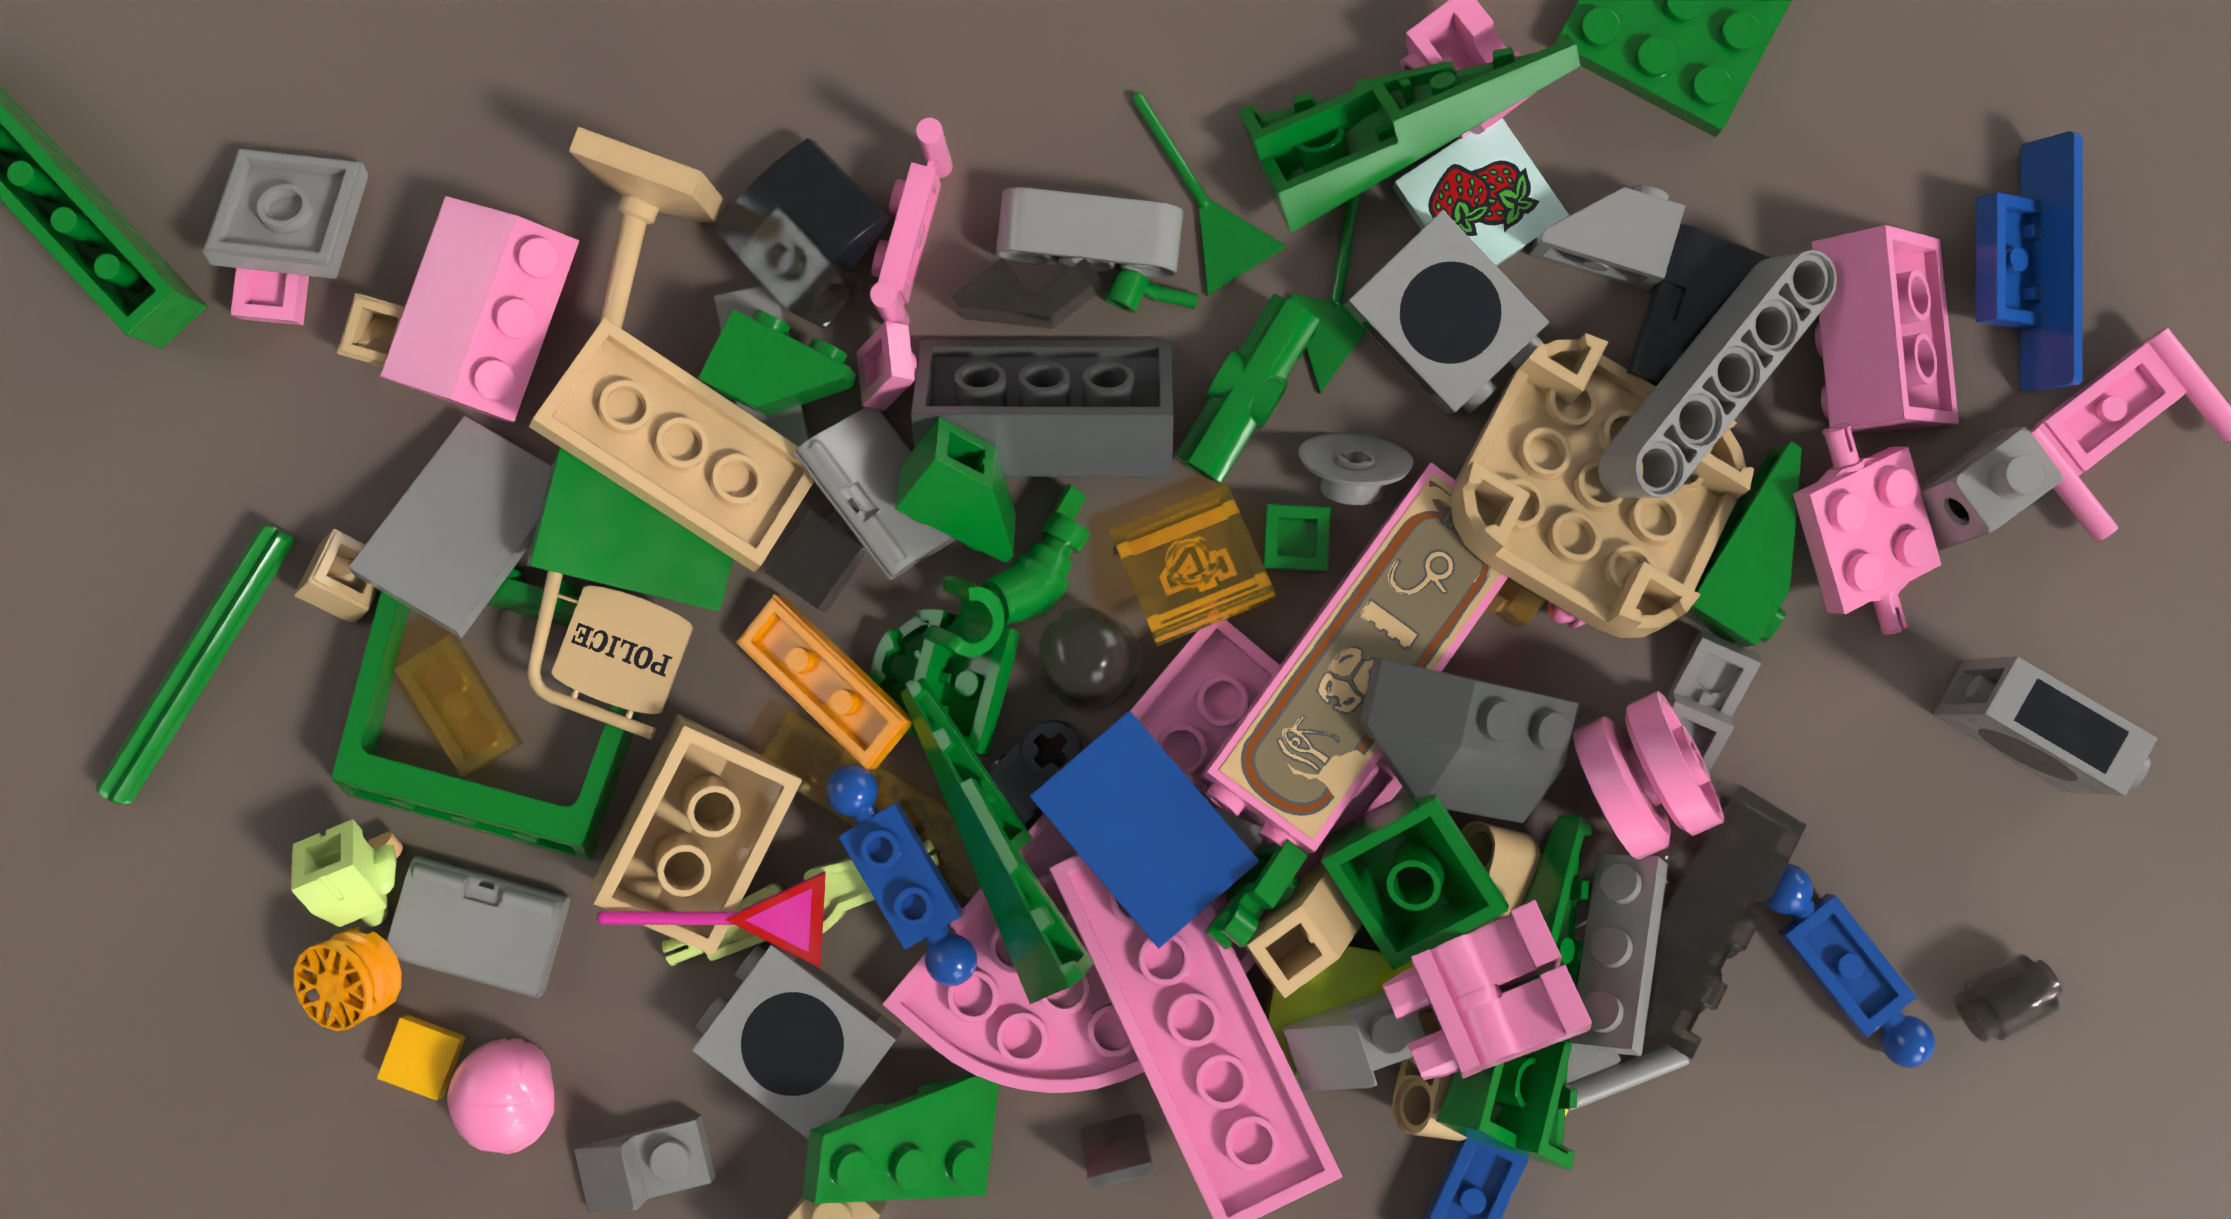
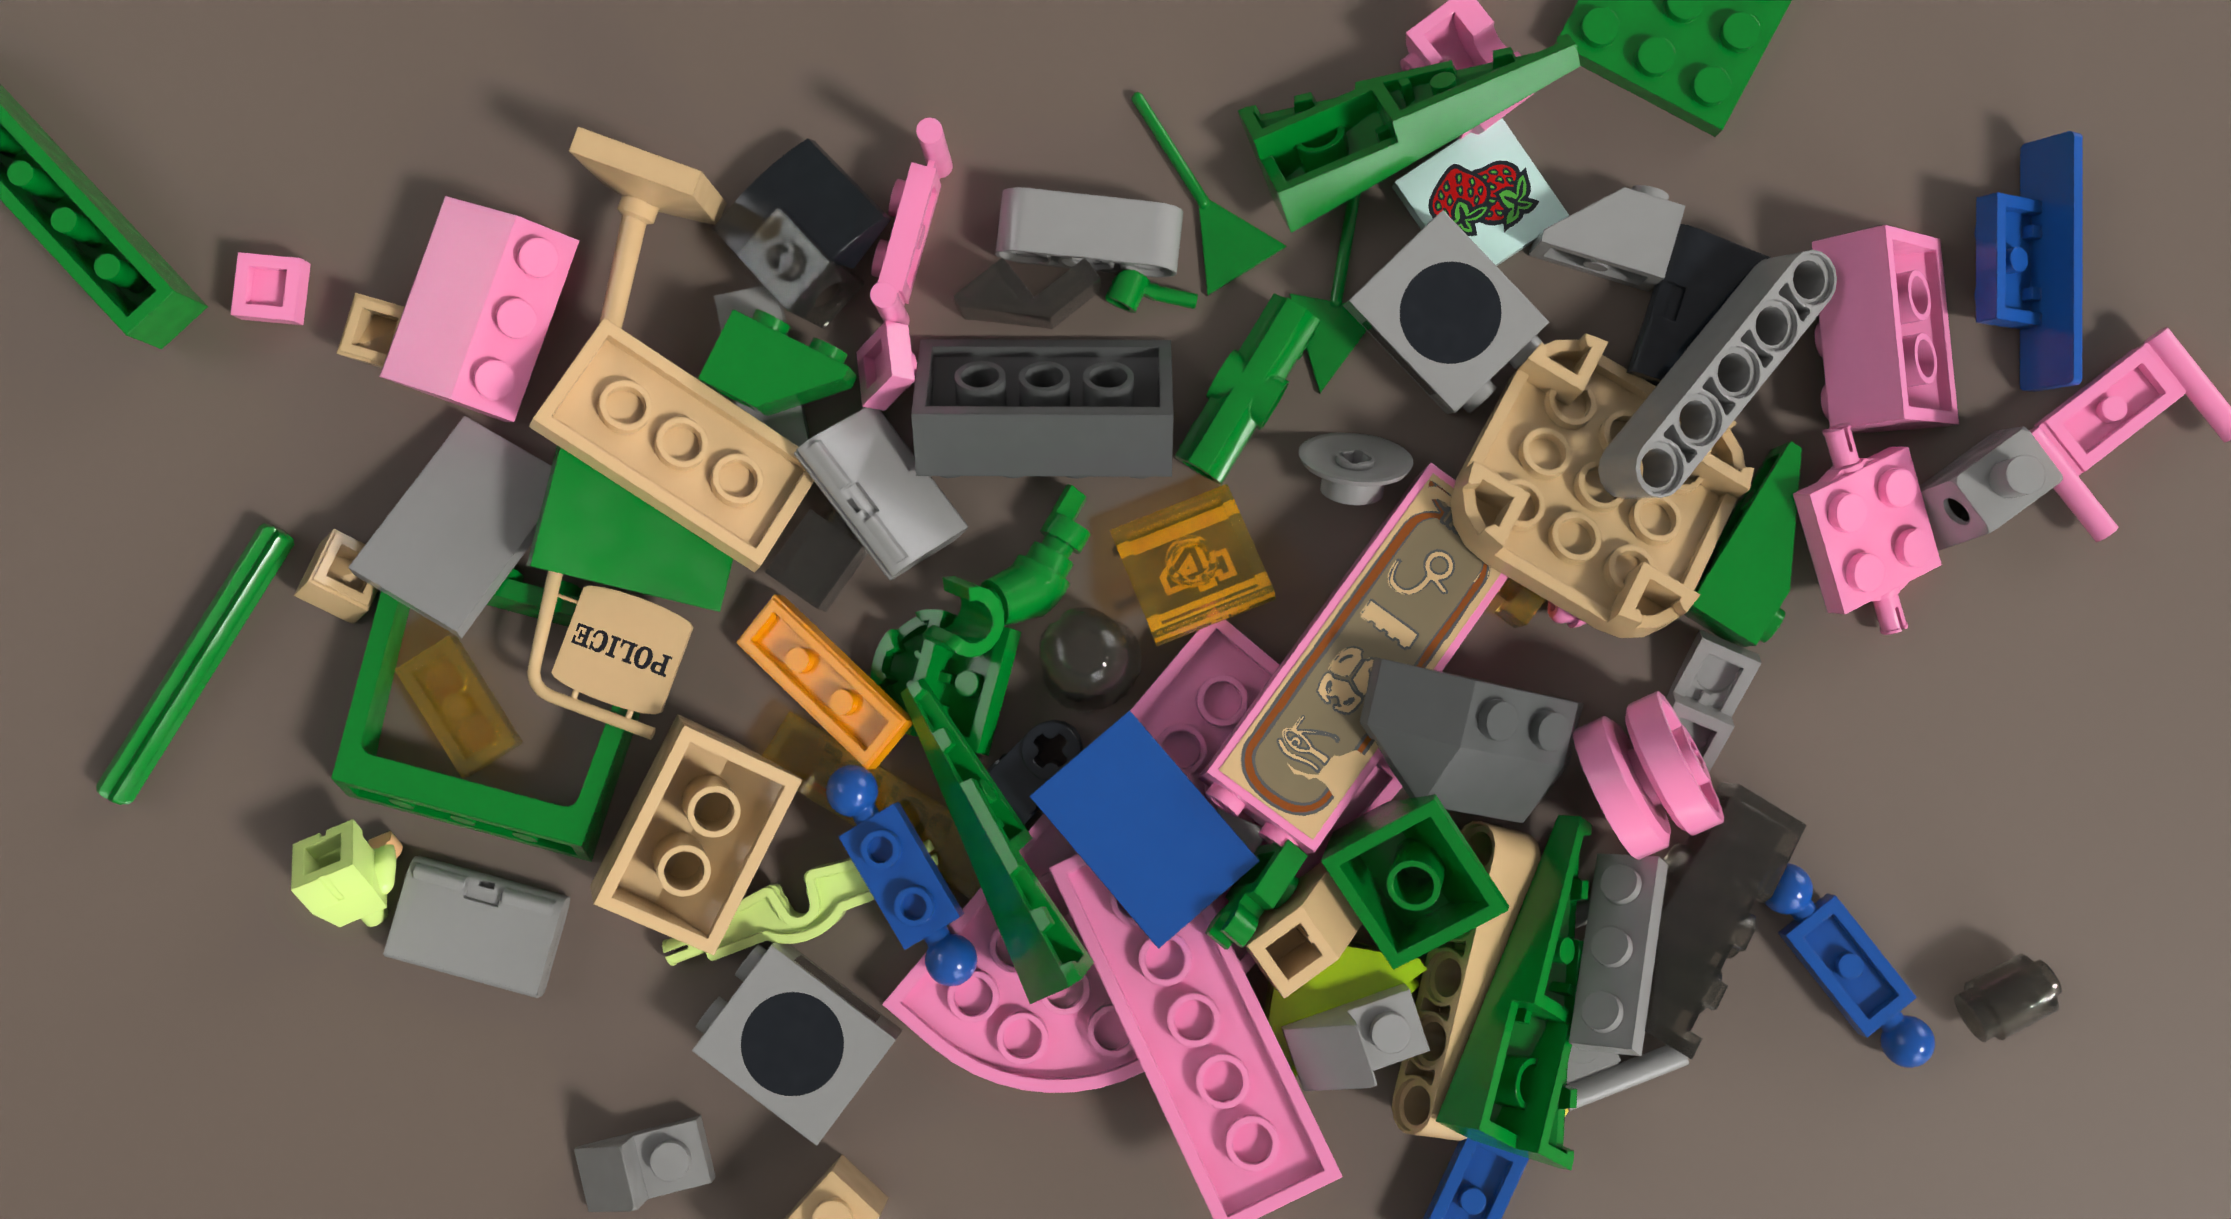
(286, 213): light grey tile -> none
(352, 975): light orange wheel -> none
(421, 1057): yellow tile -> none
(502, 1096): bright pink hair -> none
(786, 919): dark pink piece -> none
(907, 1149): green wing -> none
(959, 489): green slope -> none
(1116, 1151): flat silver slope -> none
(1296, 538): green plate -> none
(1465, 988): bright pink hips -> none
(2046, 726): light grey brick -> none

